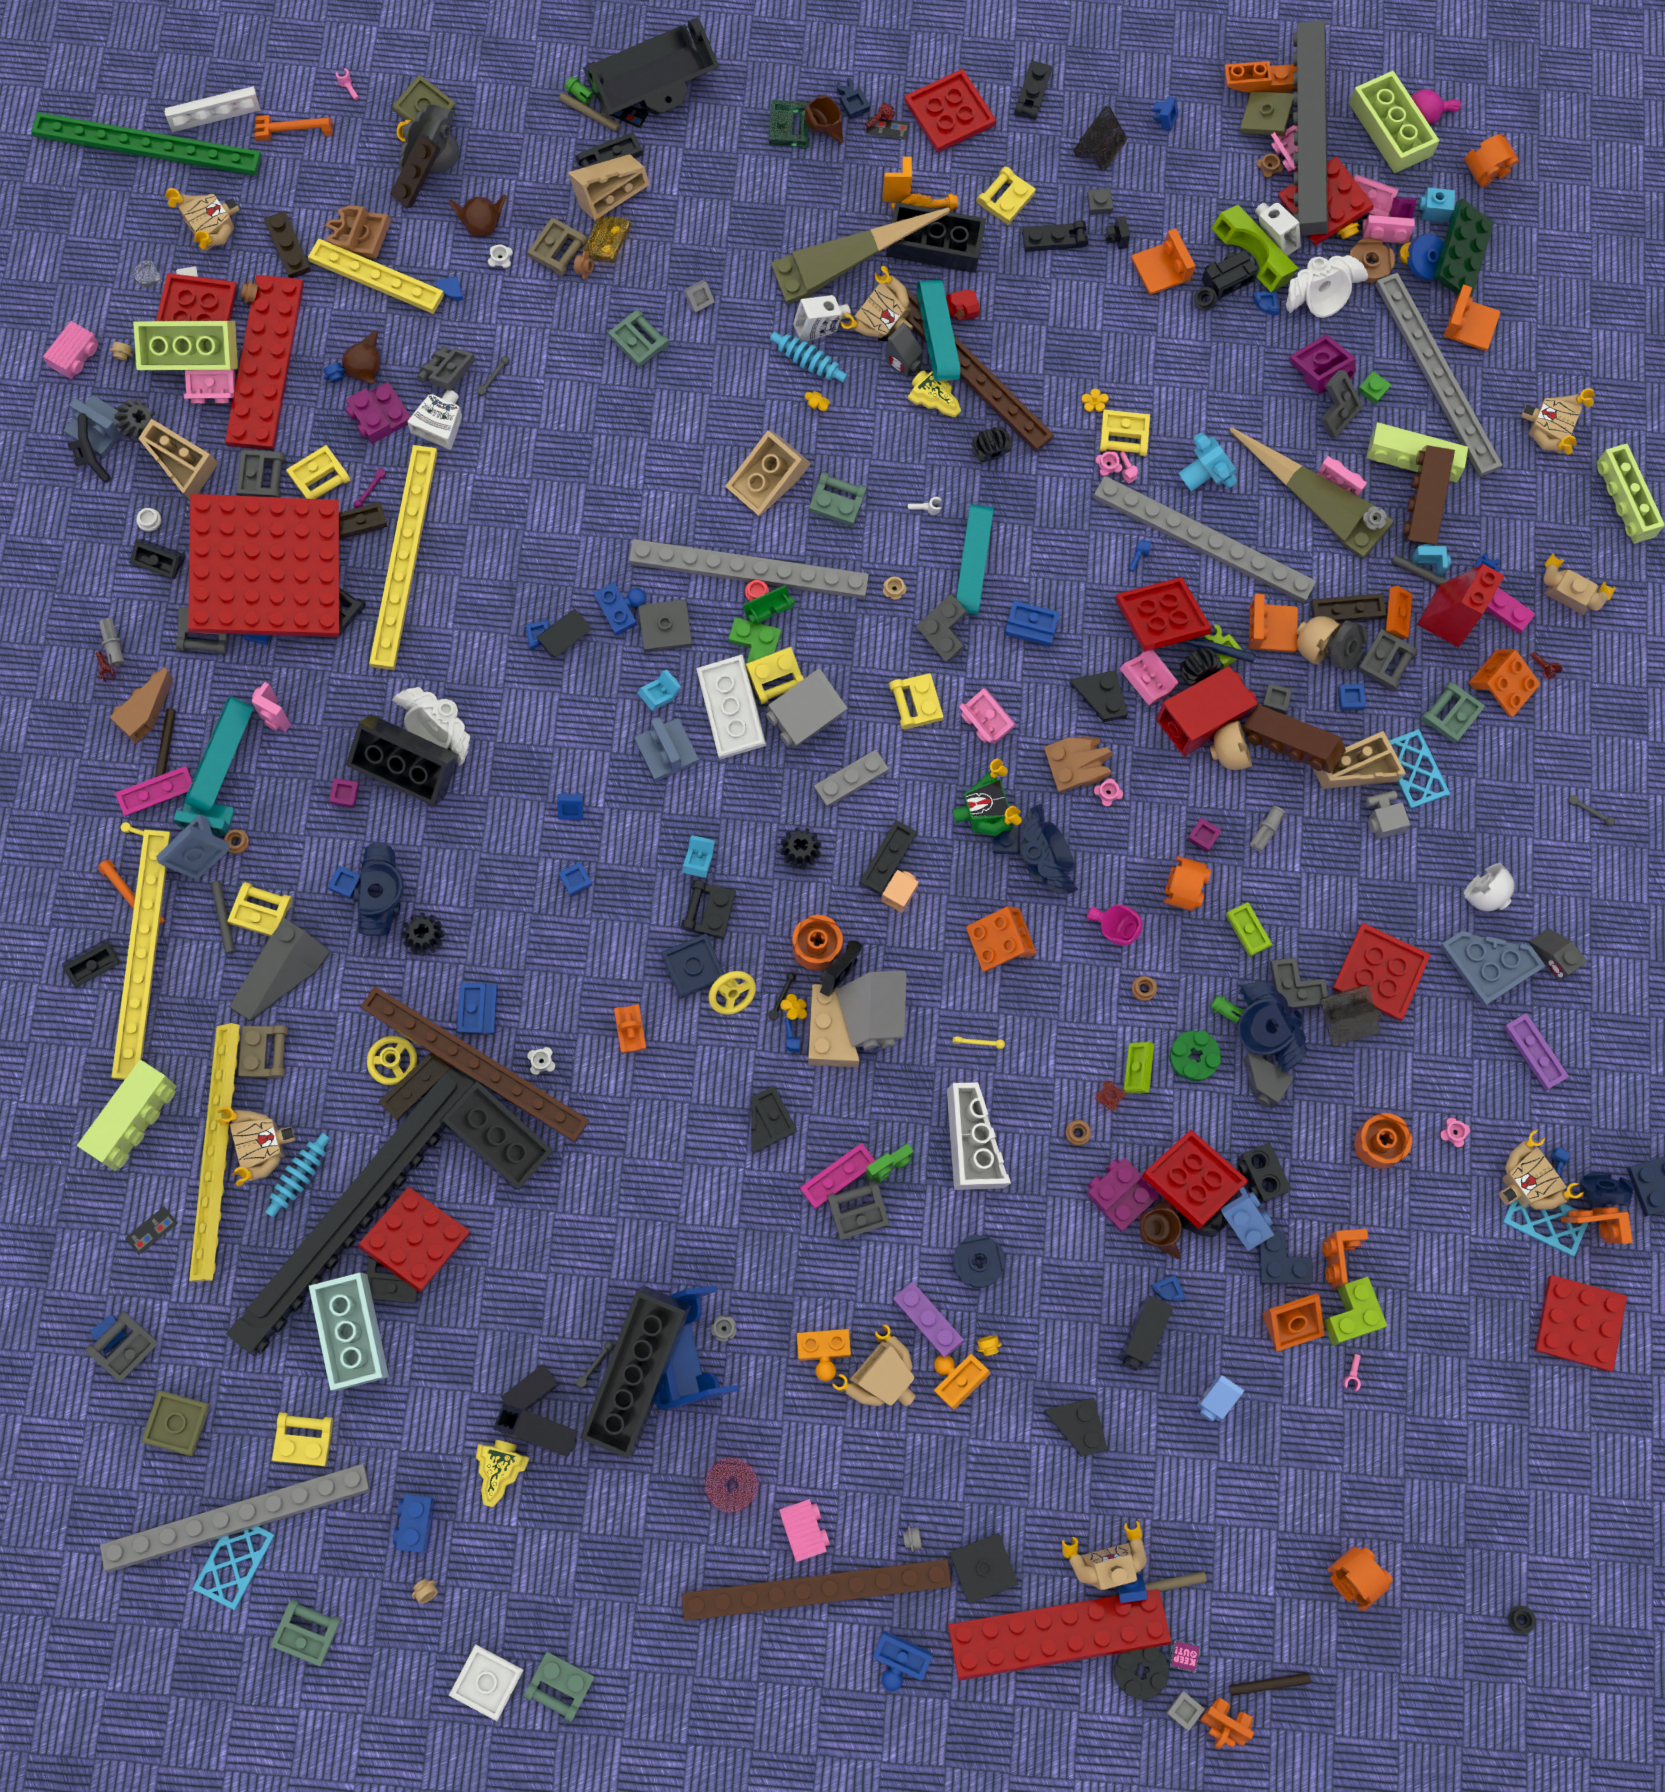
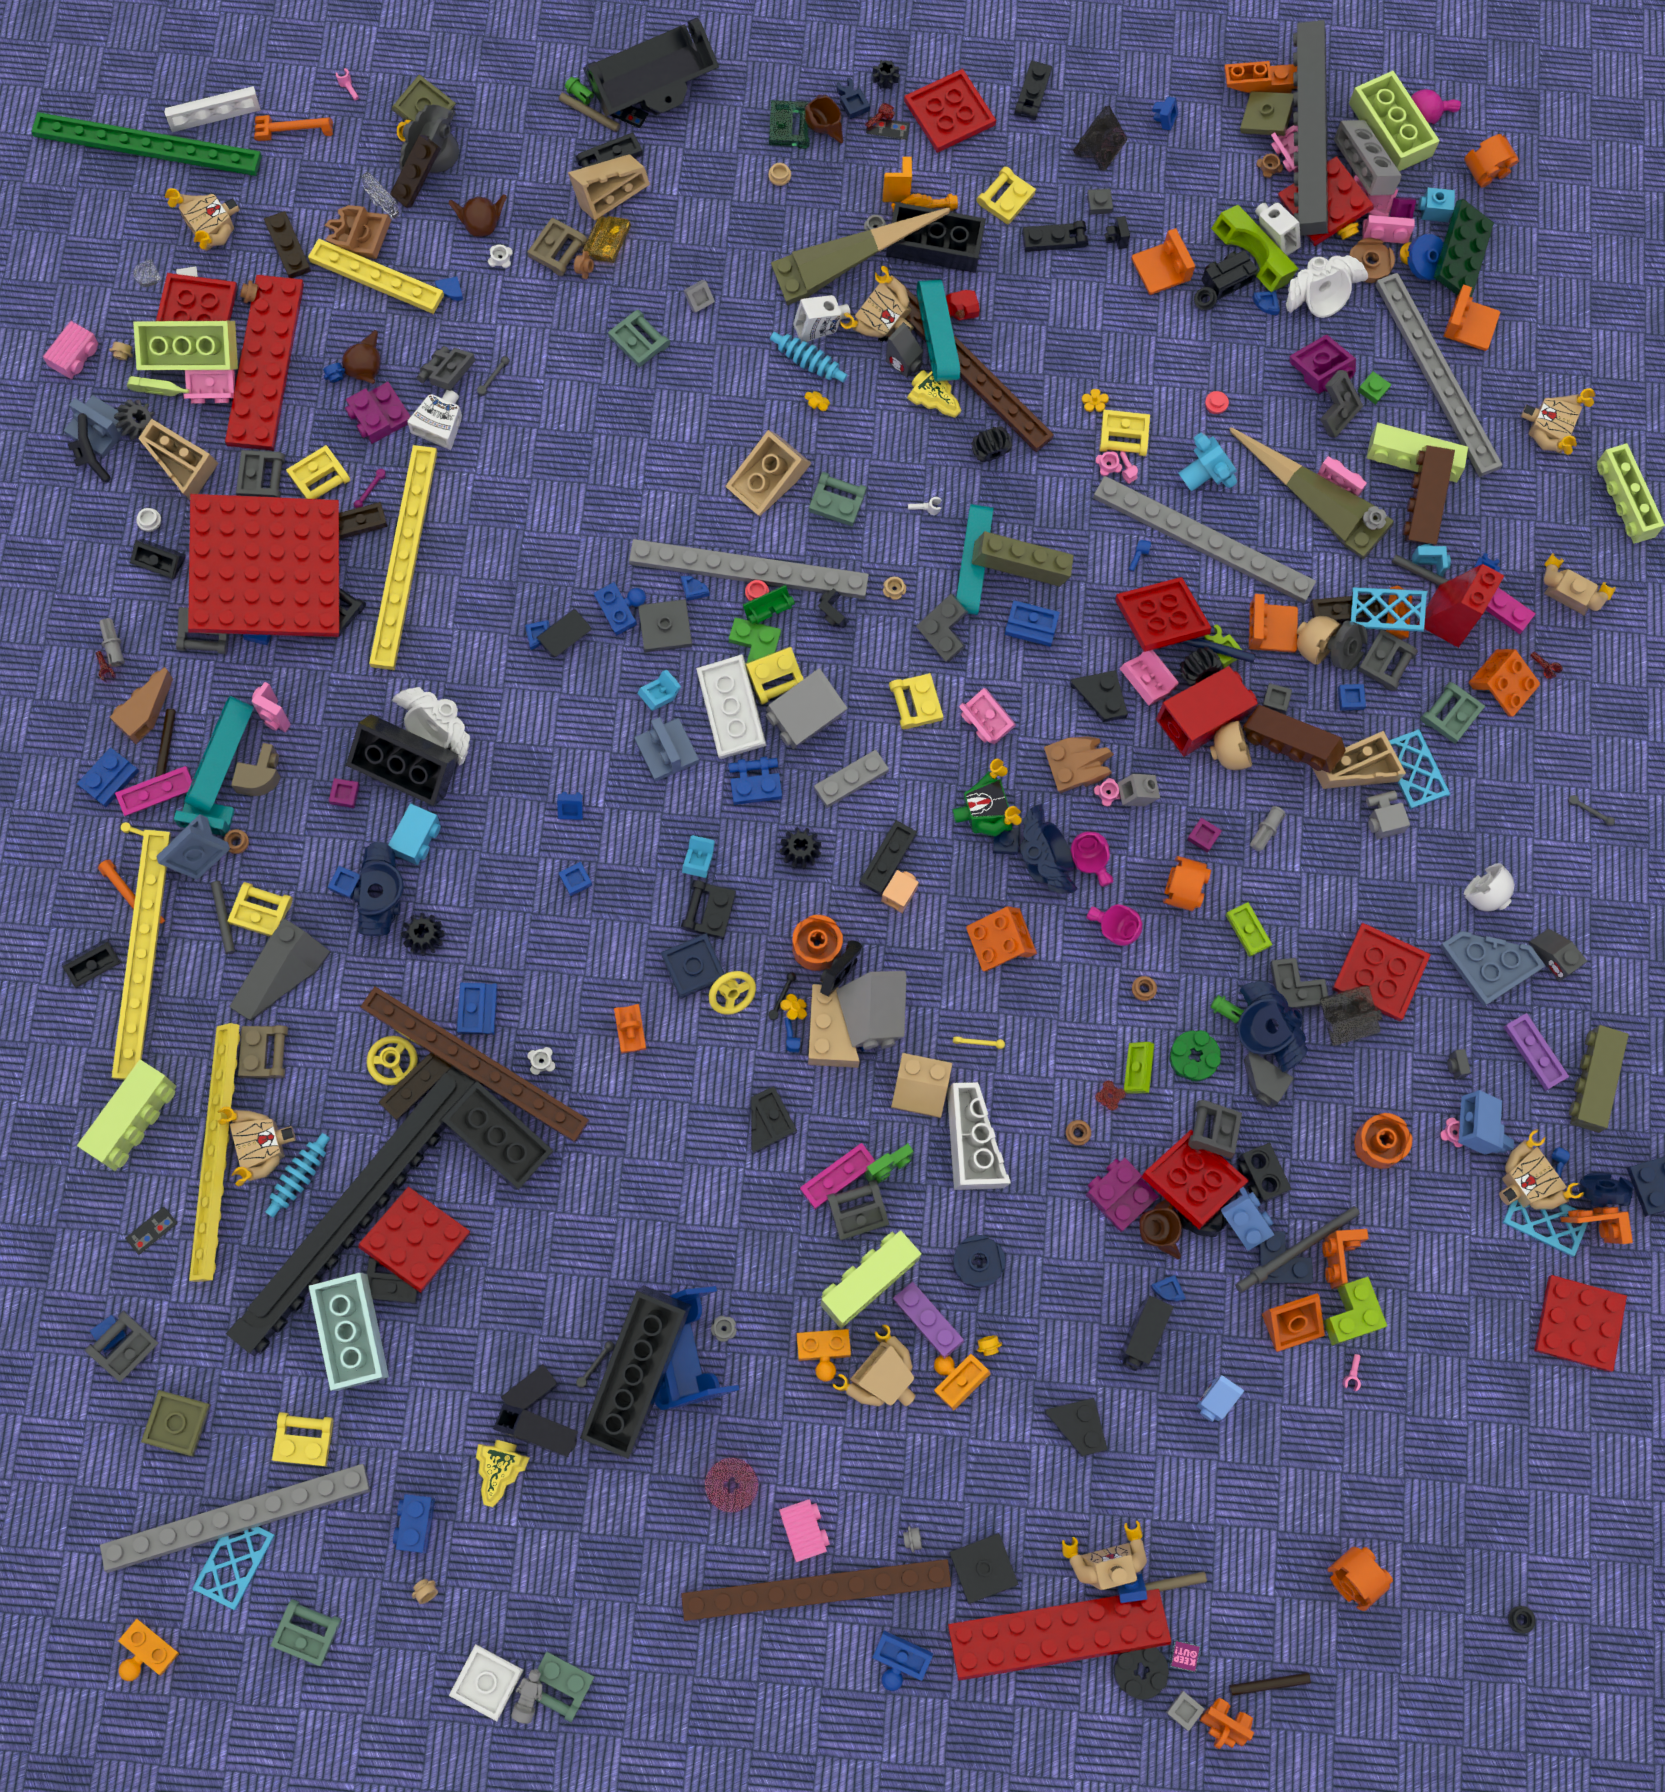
(107, 777): none -> blue plate
(147, 1649): none -> light orange plate
(154, 386): none -> yellowish green piece
(258, 779): none -> dark tan brick
(379, 195): none -> clear plate
(415, 834): none -> medium azure brick
(530, 1690): none -> light grey piece
(694, 588): none -> blue tile
(755, 788): none -> blue plate
(779, 174): none -> tan plate
(832, 615): none -> black bracket
(874, 220): none -> light grey plate
(874, 1275): none -> yellowish green brick
(885, 74): none -> black gear
(921, 1085): none -> tan slope
(1022, 559): none -> olive brick
(1091, 854): none -> dark pink hair
(1138, 790): none -> light grey brick
(1216, 402): none -> coral plate
(1223, 1132): none -> dark grey plate
(1261, 1274): none -> dark grey bar
(1367, 157): none -> light grey brick
(1374, 623): none -> medium azure window
(1458, 1064): none -> dark grey plate
(1481, 1124): none -> medium blue hinge
(1598, 1079): none -> olive brick

